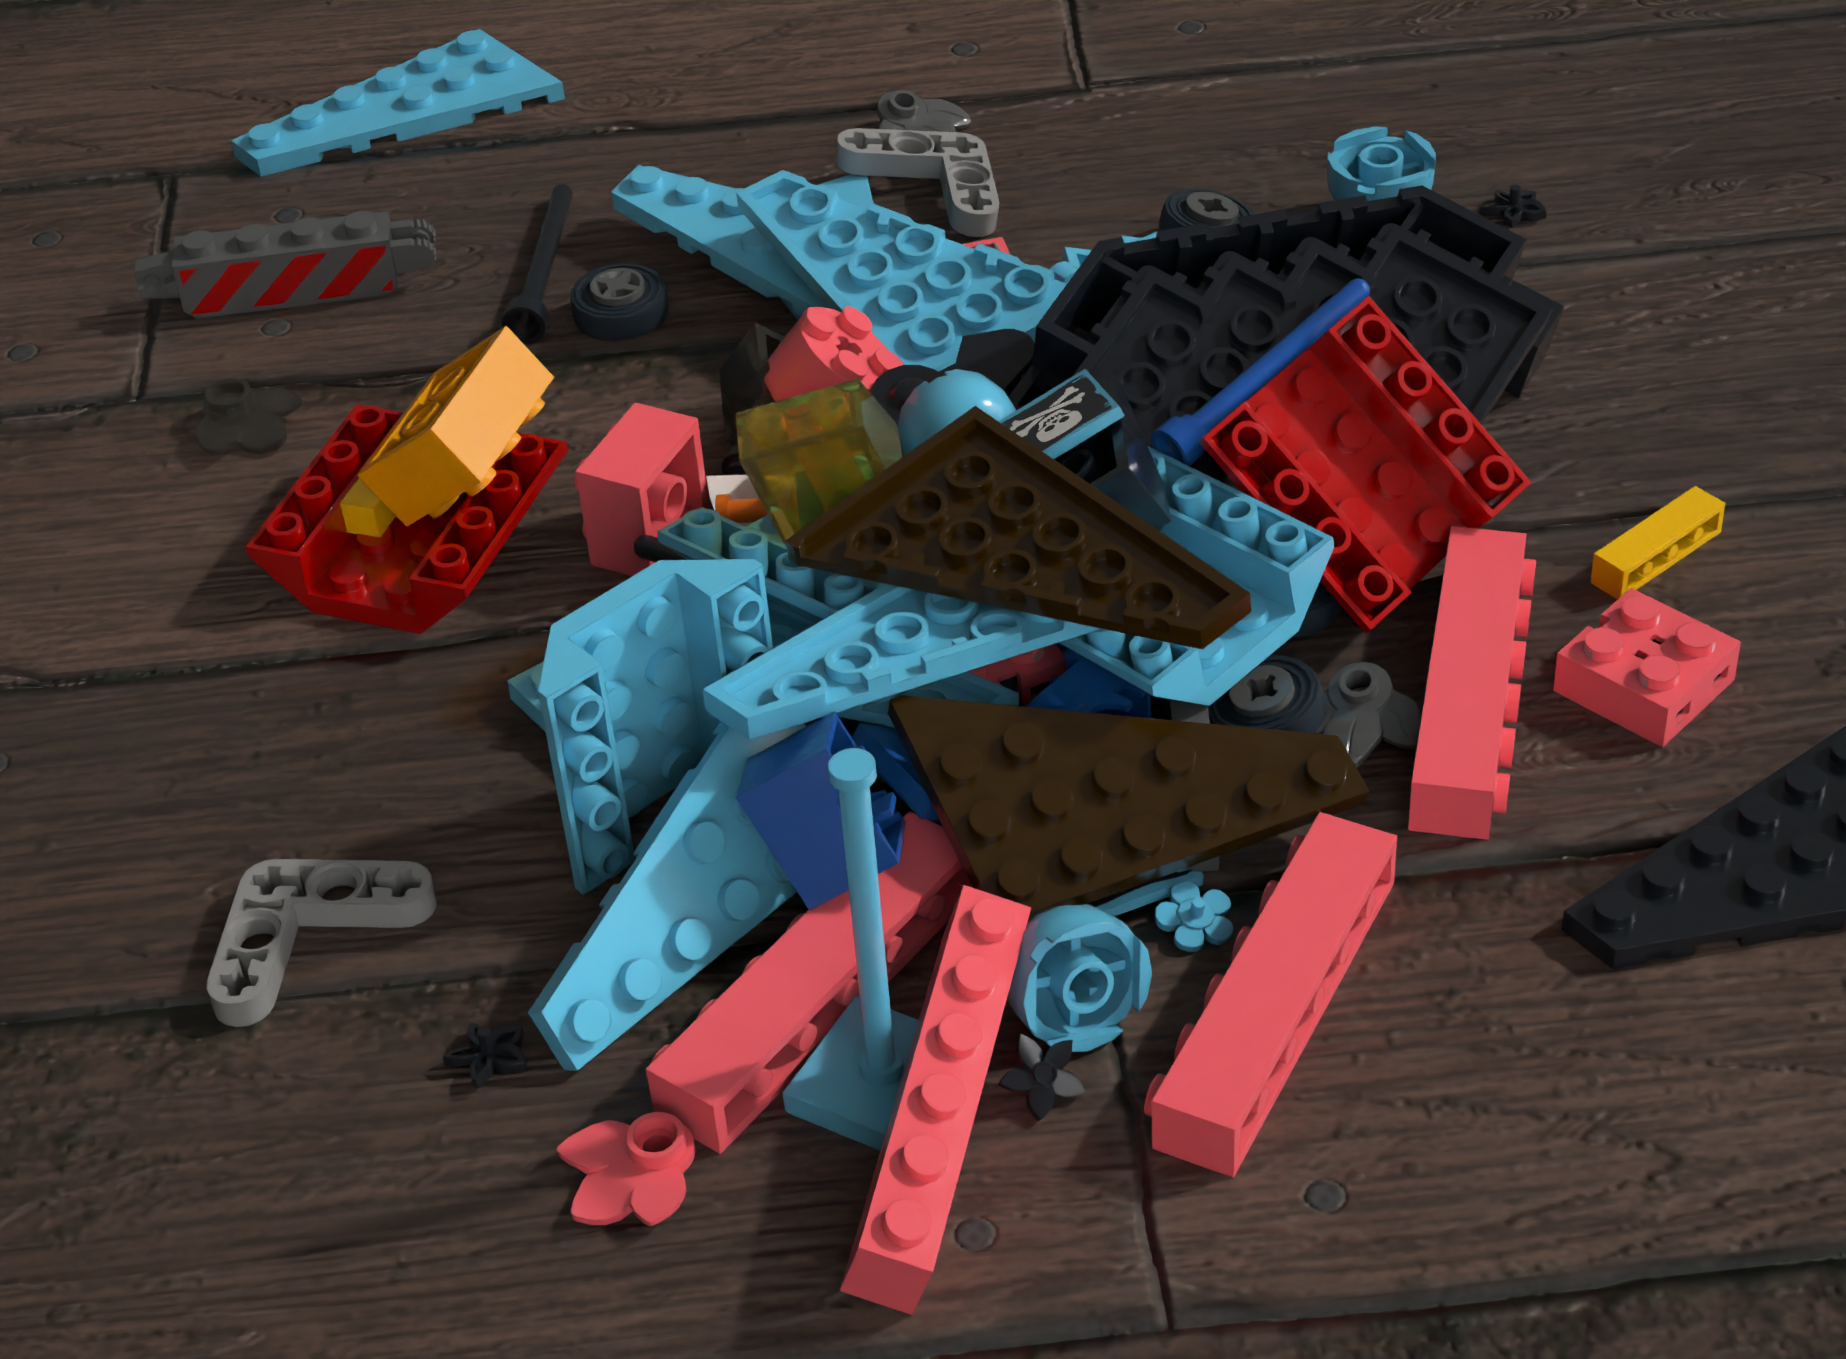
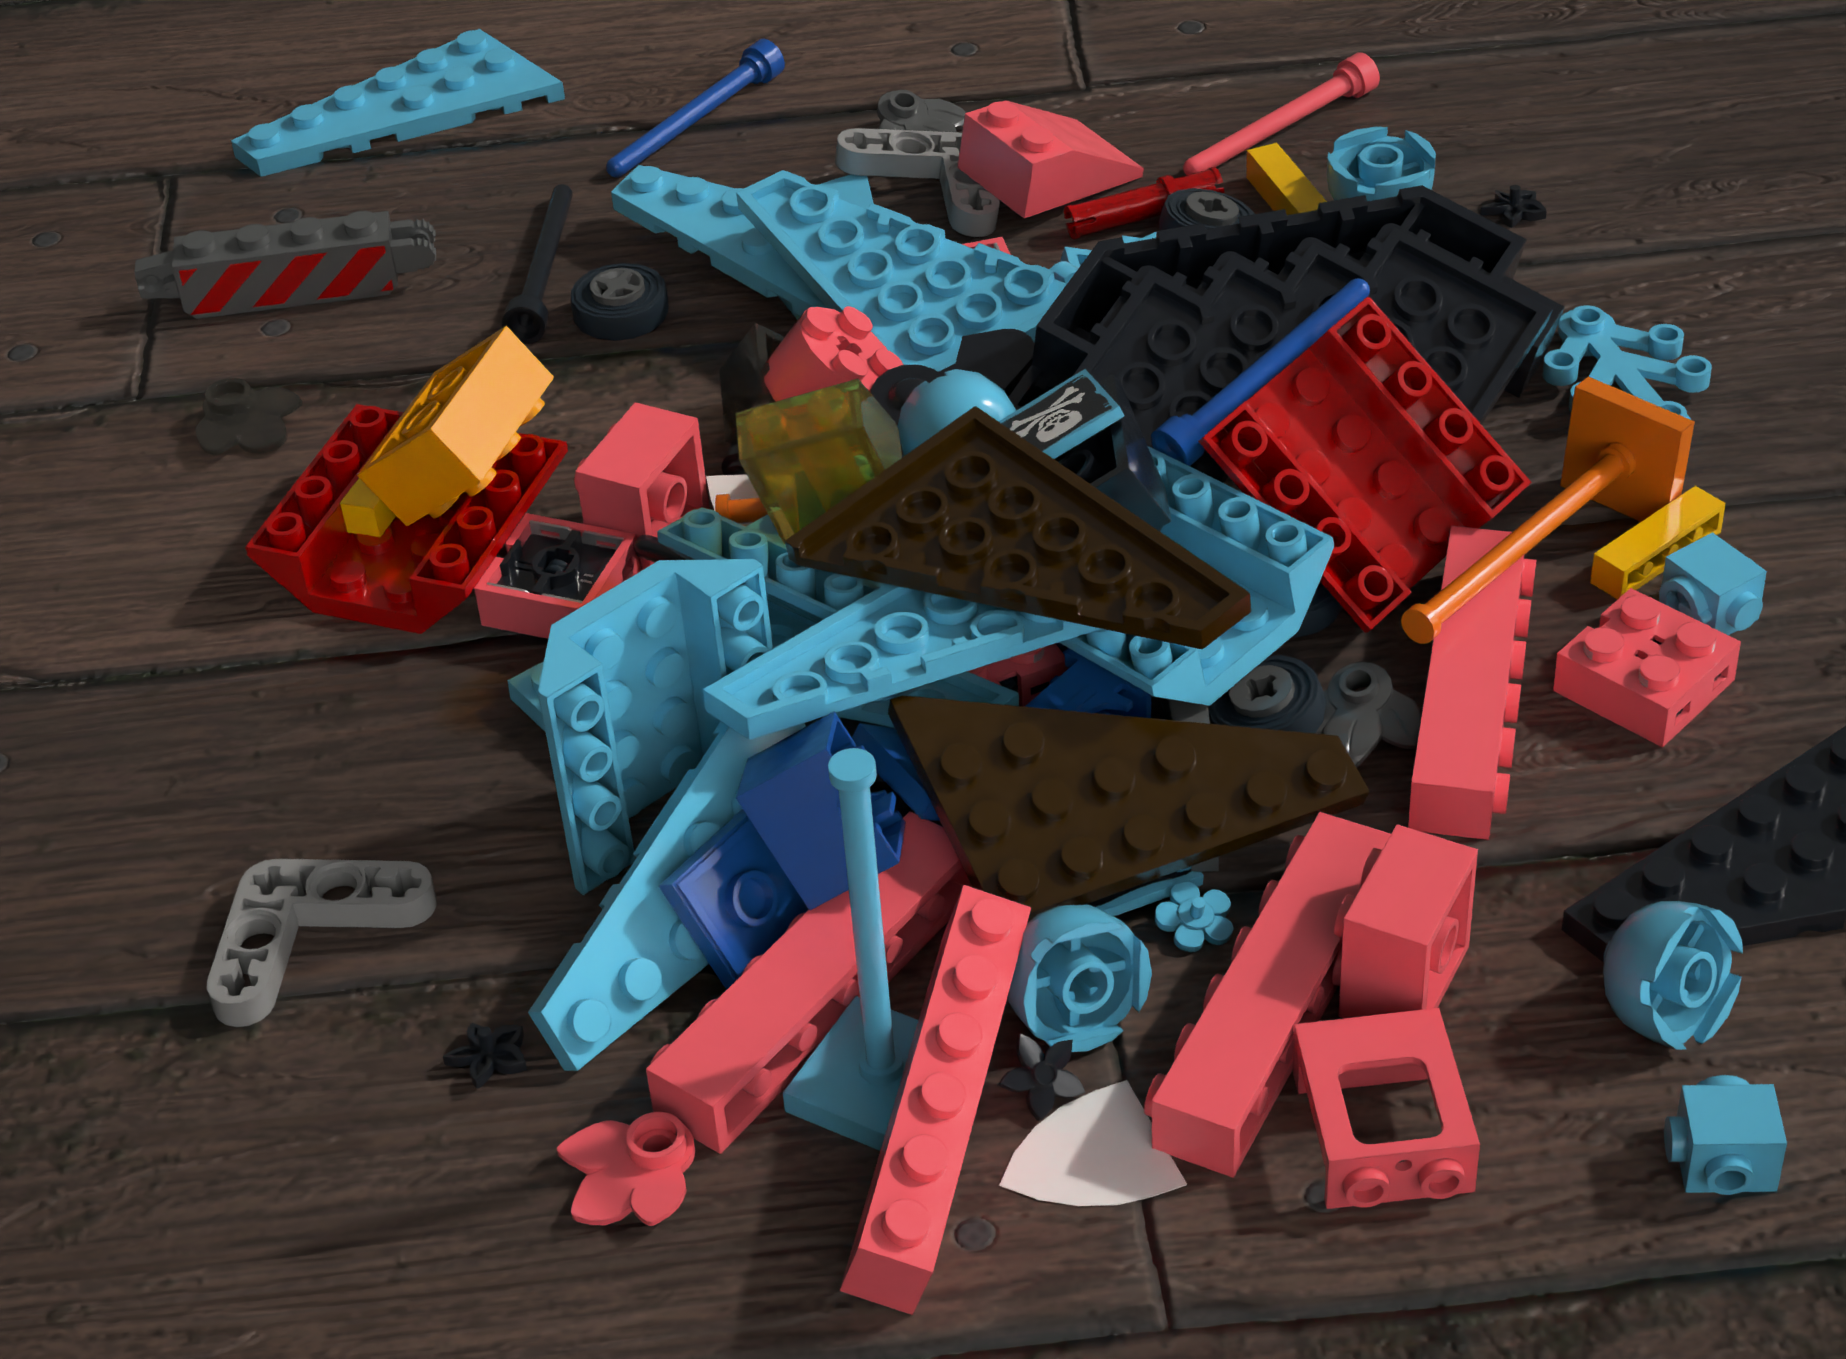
(551, 573): none -> piece
(733, 898): none -> blue tile
(758, 64): none -> blue piece
(1038, 157): none -> coral slope
(1093, 1154): none -> white sticker
(1134, 204): none -> red pin
(1281, 180): none -> yellow piece
(1353, 77): none -> coral piece
(1381, 1052): none -> coral window
(1405, 925): none -> coral brick
(1594, 333): none -> medium azure plant
(1615, 454): none -> orange tile
(1672, 971): none -> medium azure cylinder
(1714, 584): none -> medium azure brick
(1727, 1136): none -> medium azure brick

